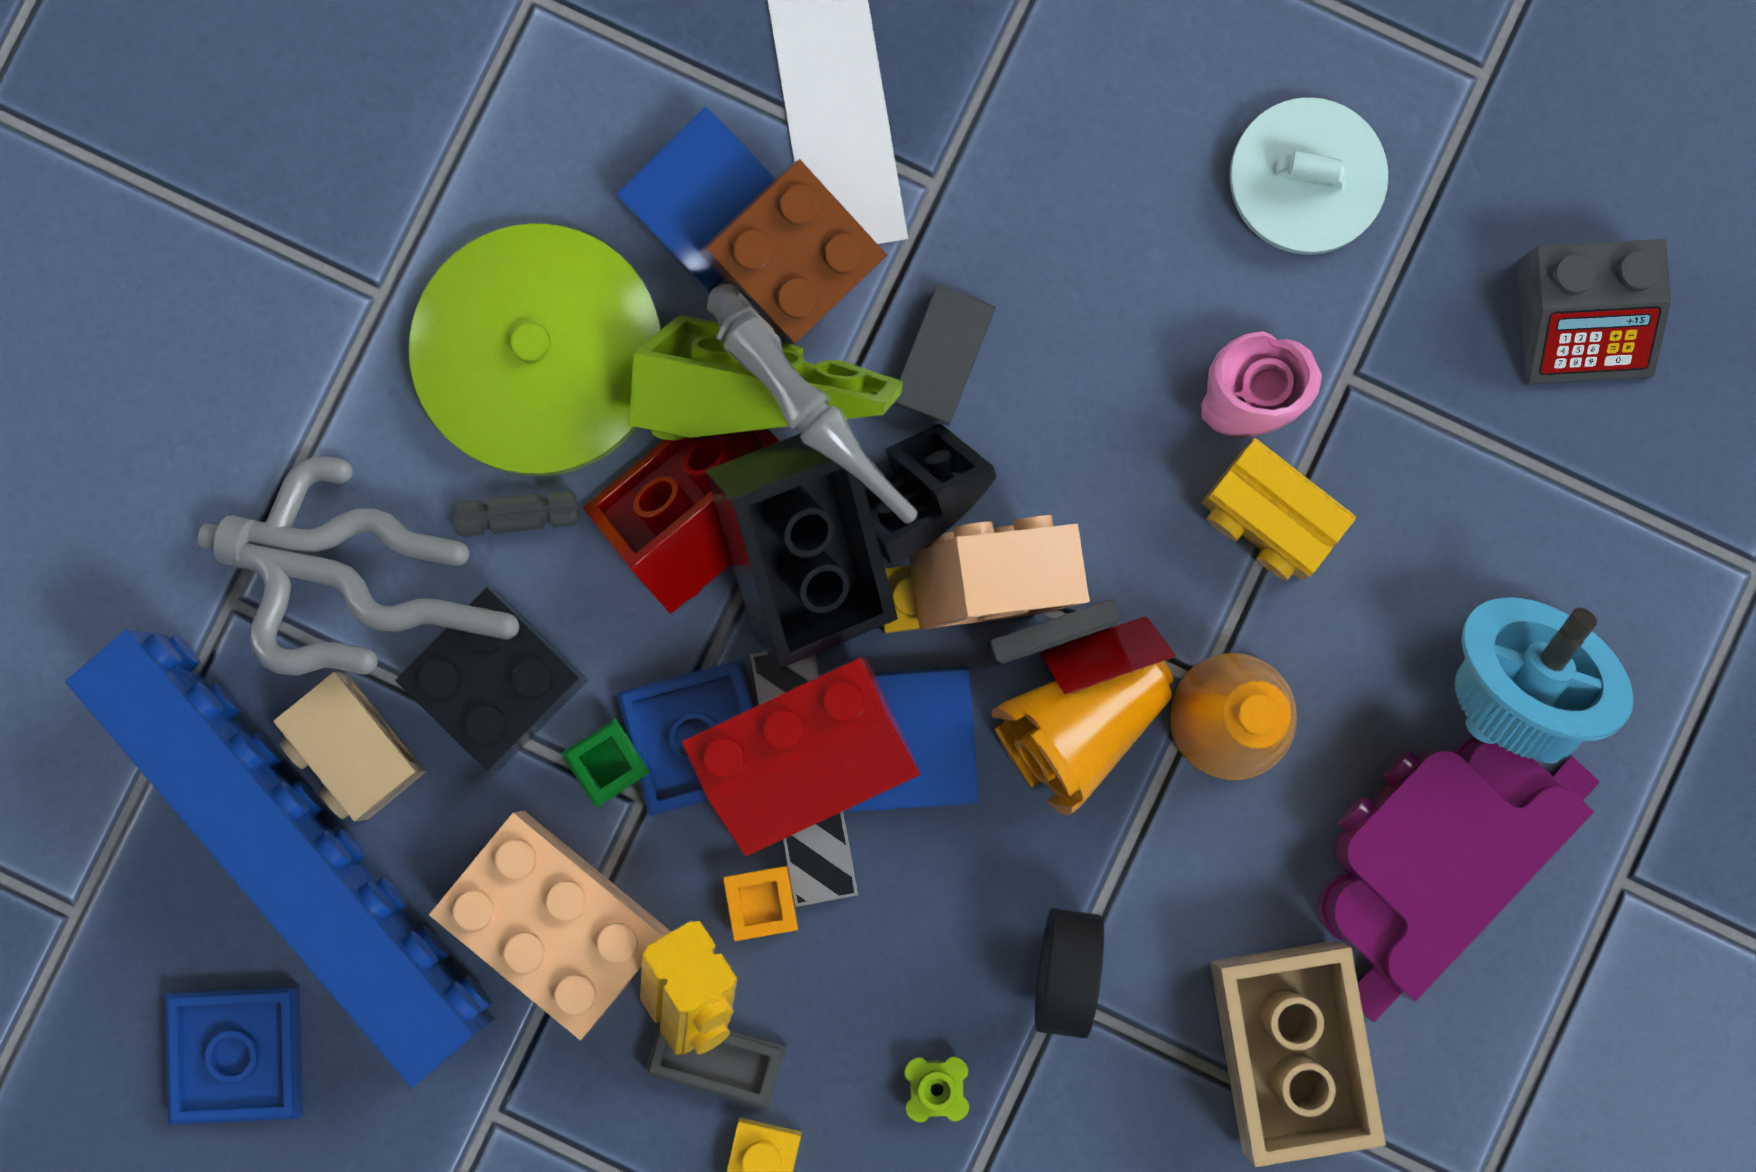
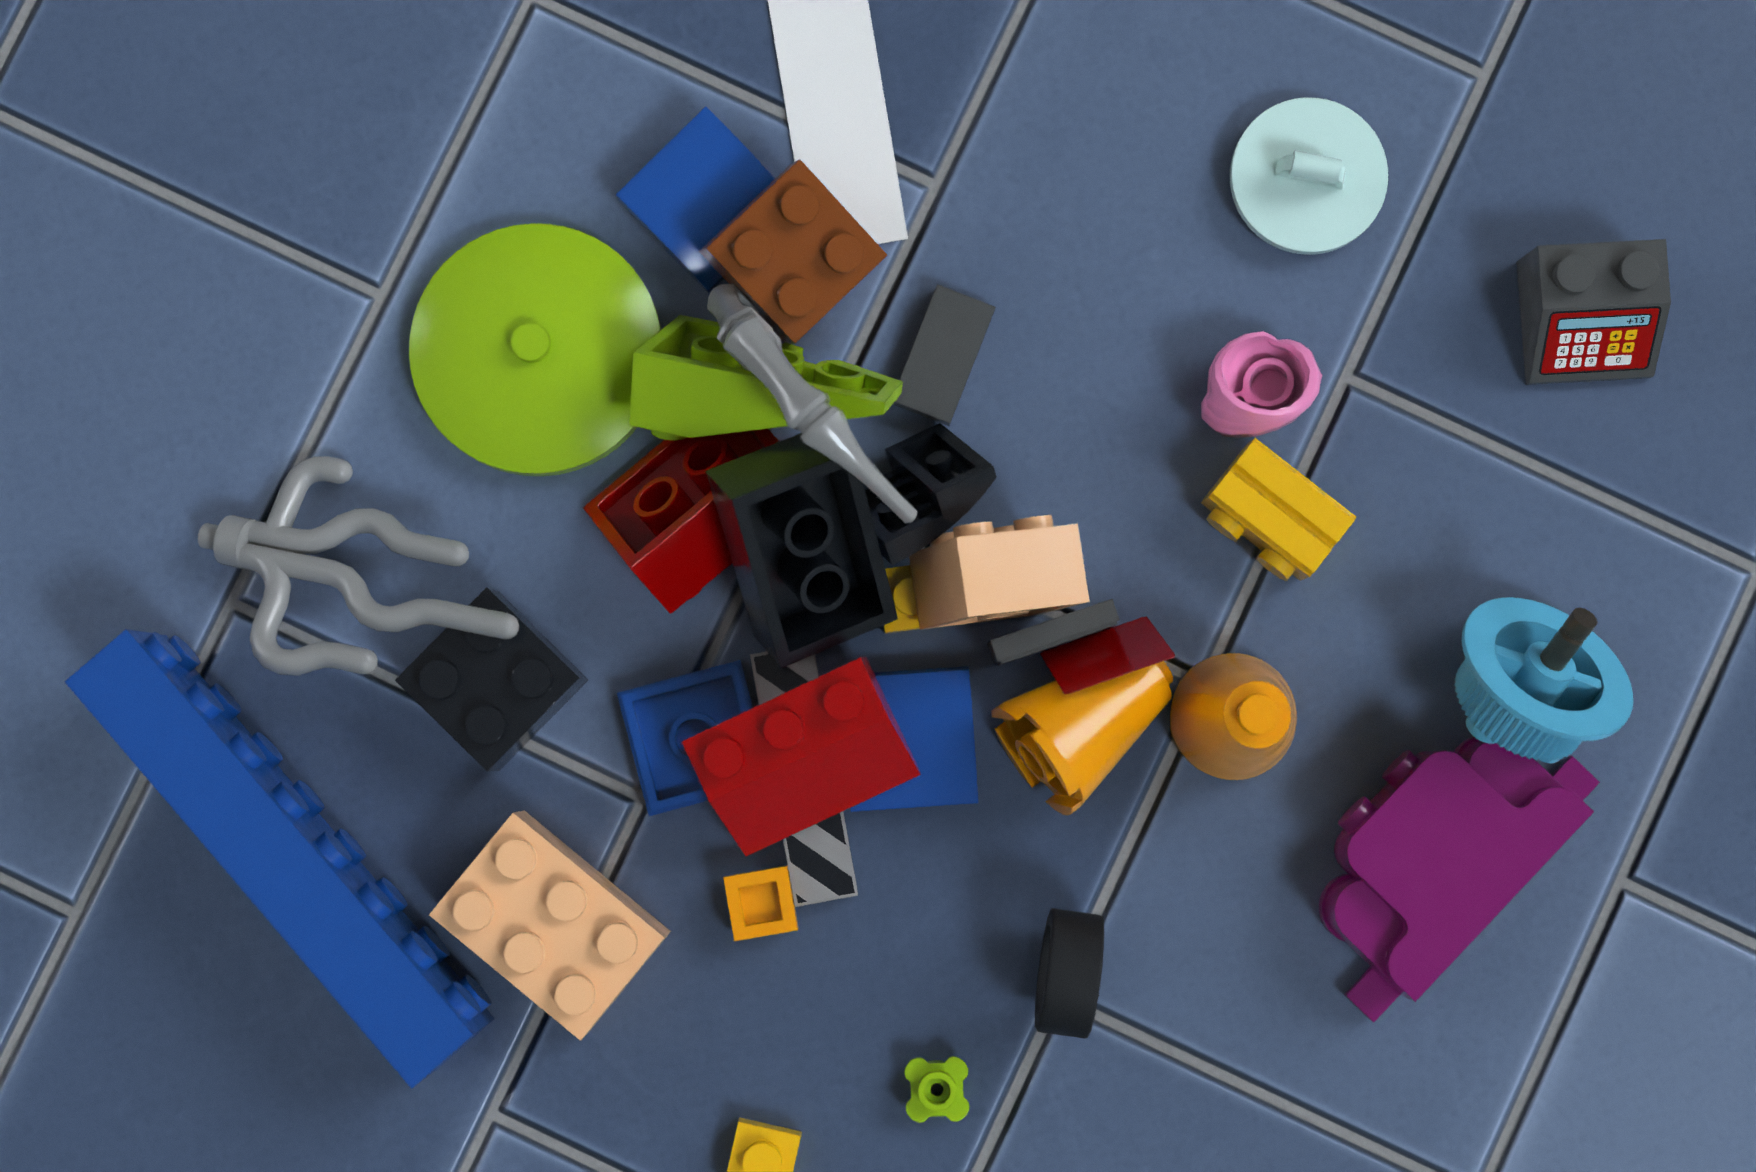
(234, 1055): blue tile -> none
(347, 748): tan brick -> none
(515, 513): dark grey axle -> none
(605, 763): green slope -> none
(688, 989): yellow brick -> none
(737, 1069): dark grey tile -> none
(1297, 1053): tan brick -> none

